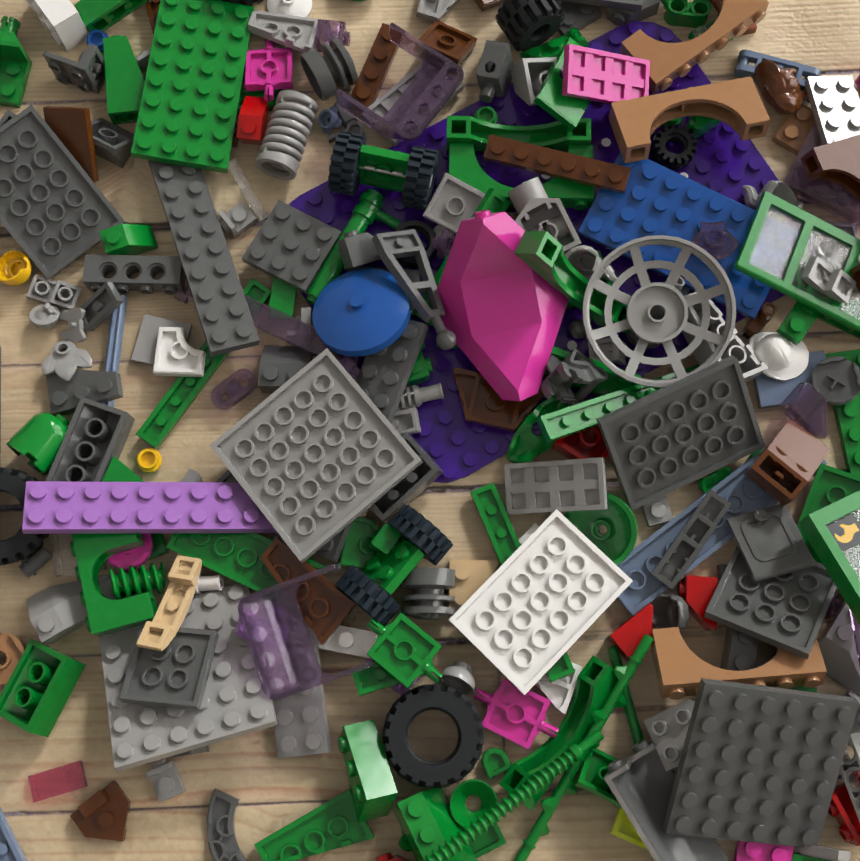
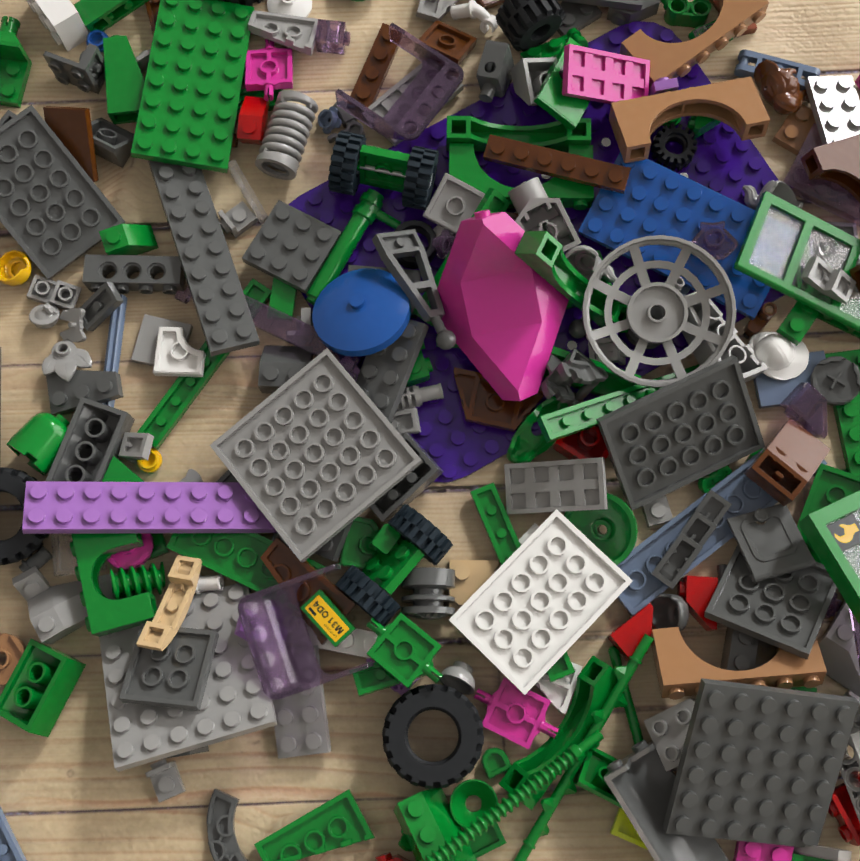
(30, 583): none -> light grey plate
(57, 781): clear pink tile -> none
(104, 814): reddish brown plate -> none
(136, 446): none -> light grey bracket
(232, 387): plate -> none
(328, 618): none -> tile
(332, 67): dark grey wheel -> none
(357, 249): dark grey slope -> none
(367, 770): wedge -> none
(474, 11): none -> white piece
(486, 114): green plate -> none
(664, 85): none -> medium lavender plate

